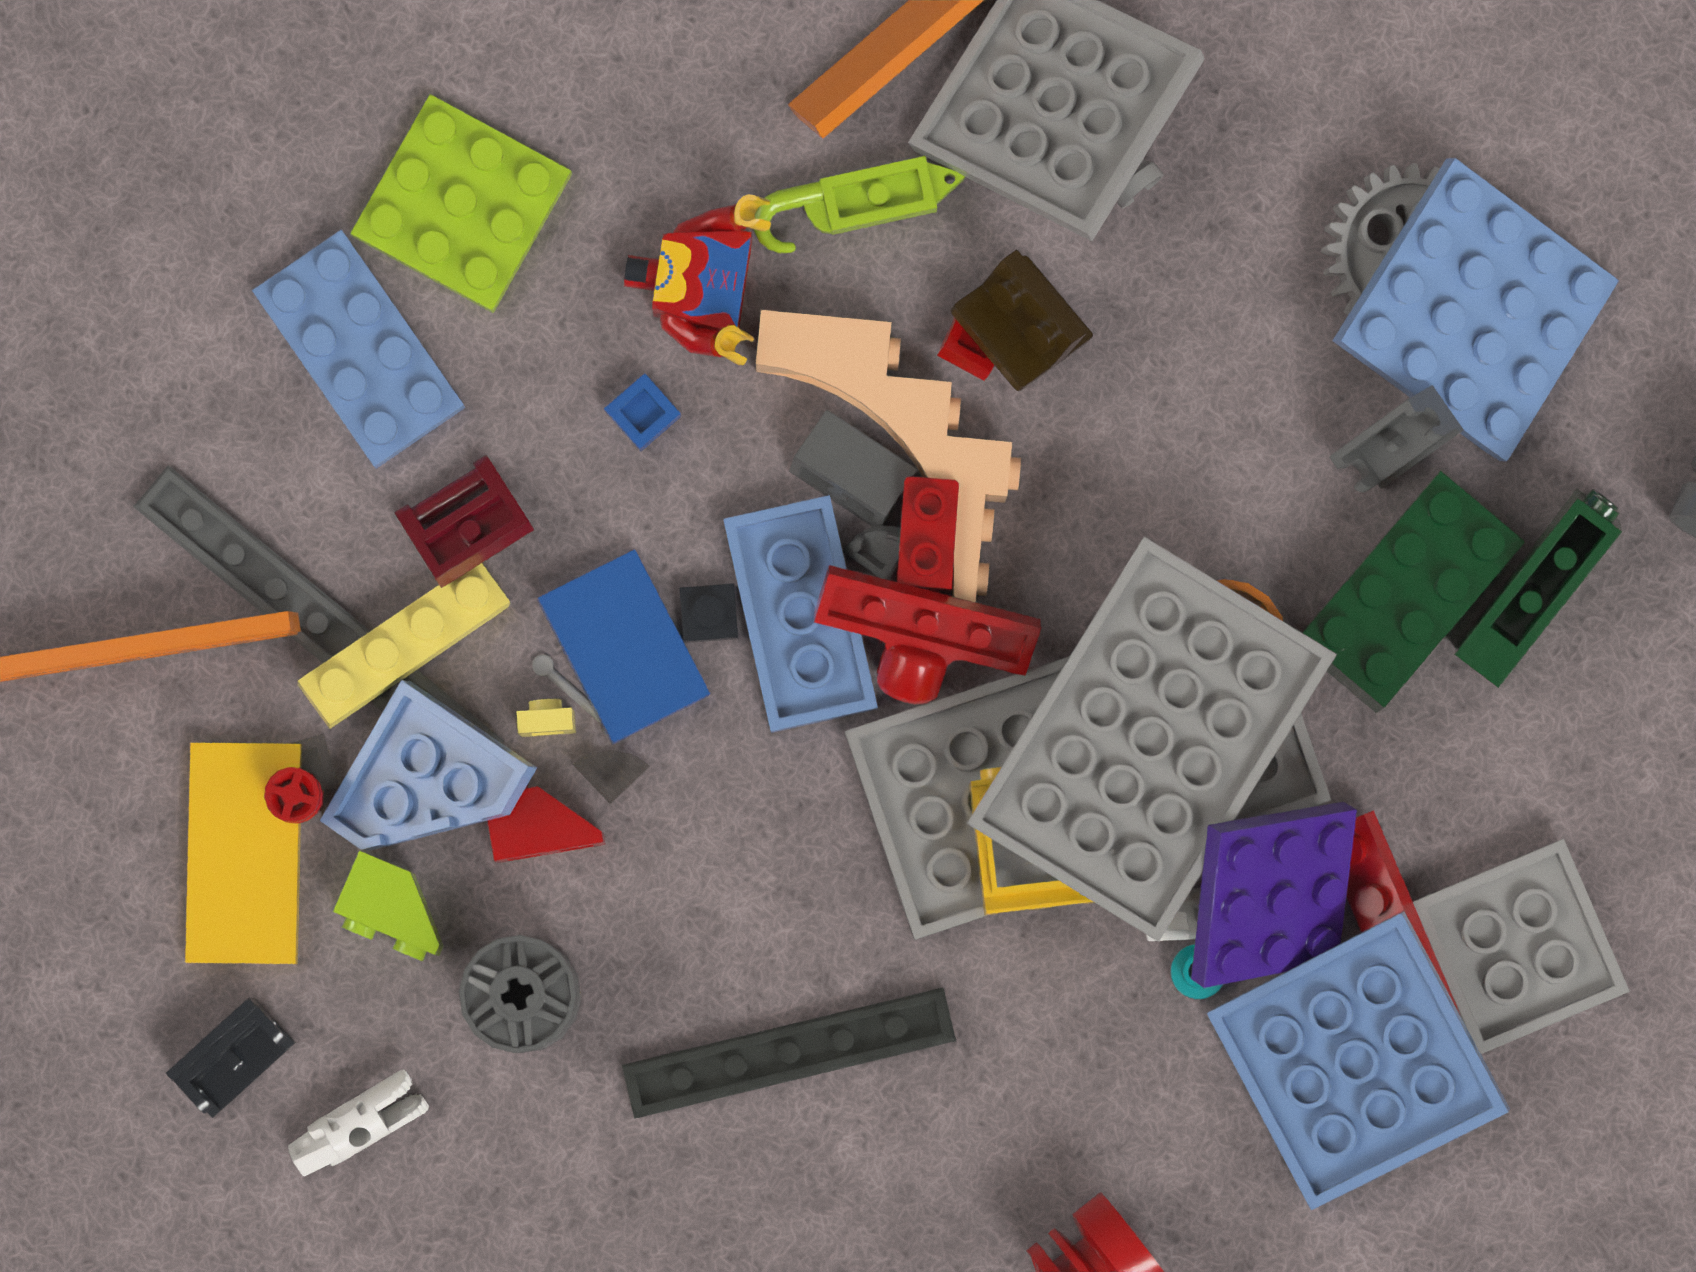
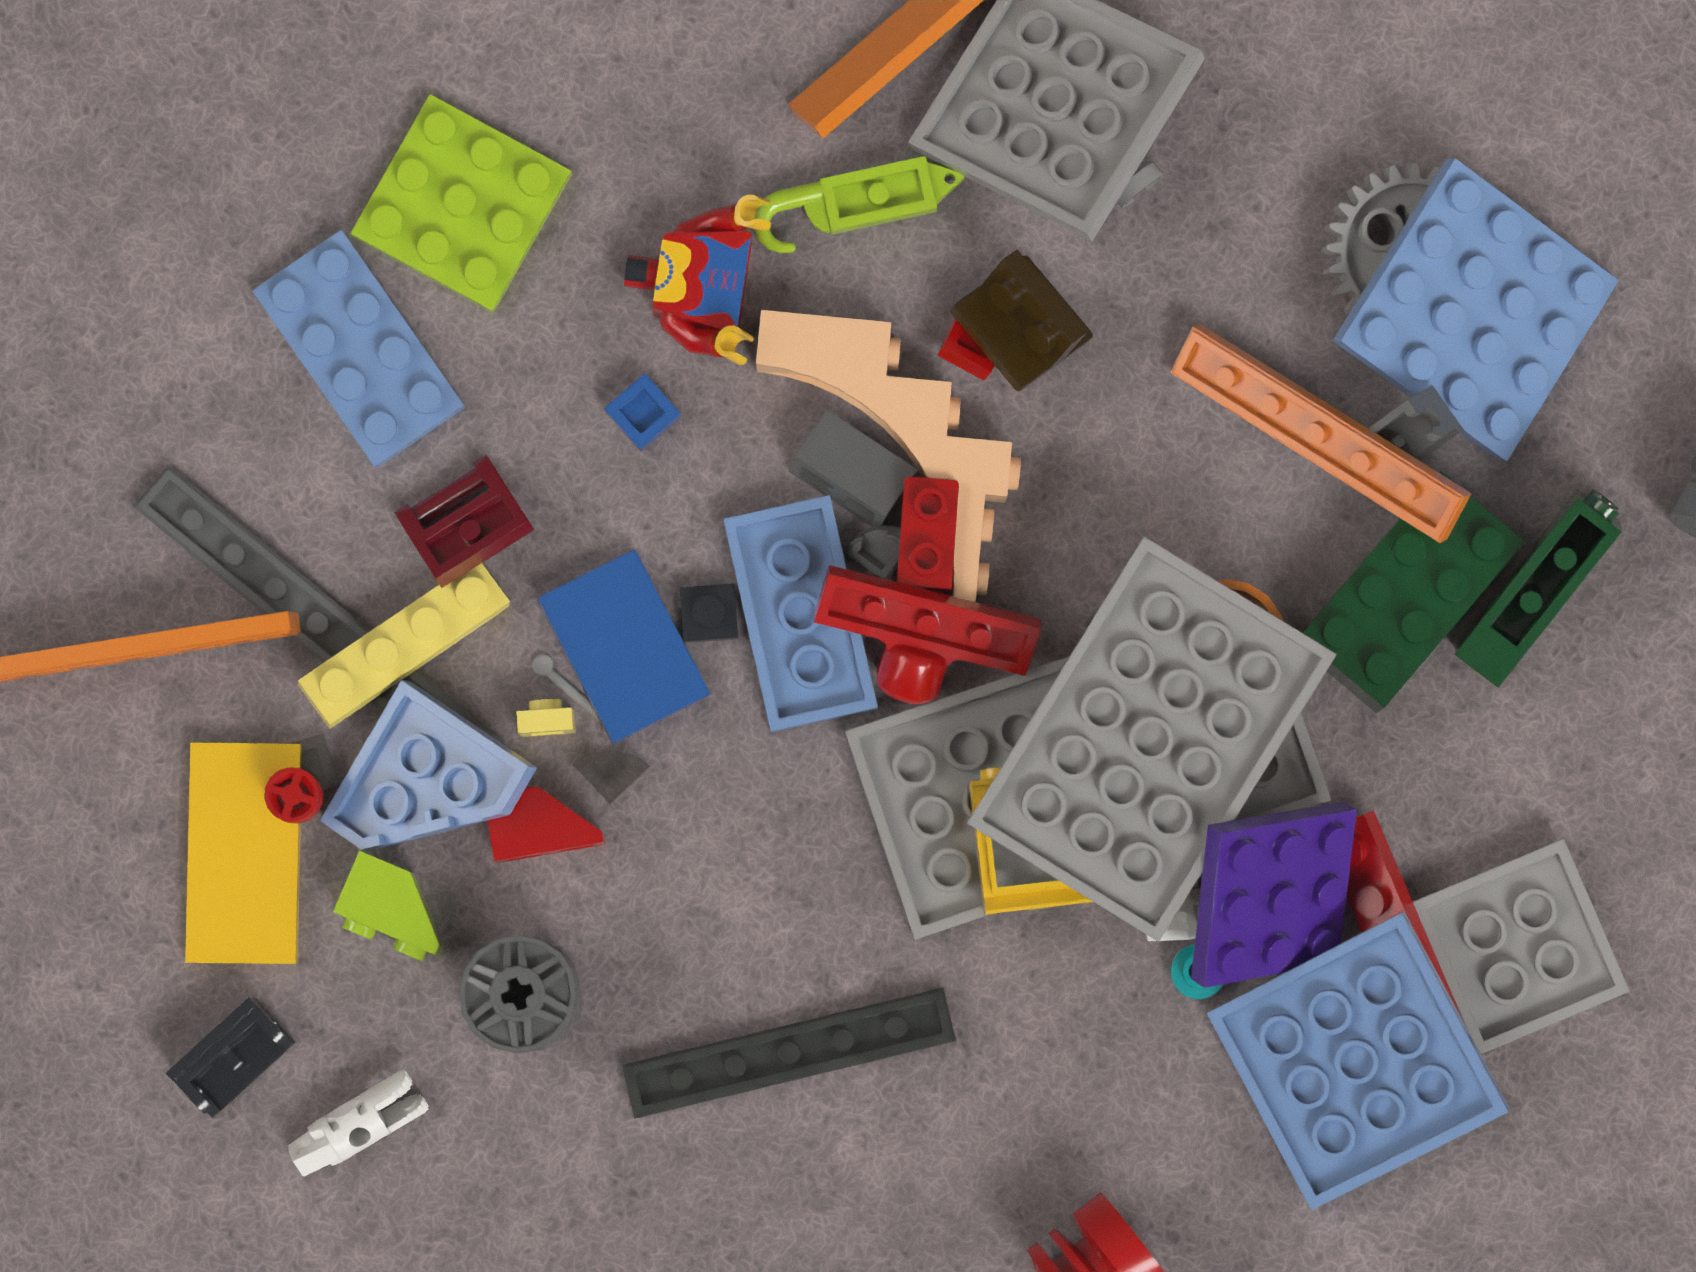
(1320, 433): none -> orange tile

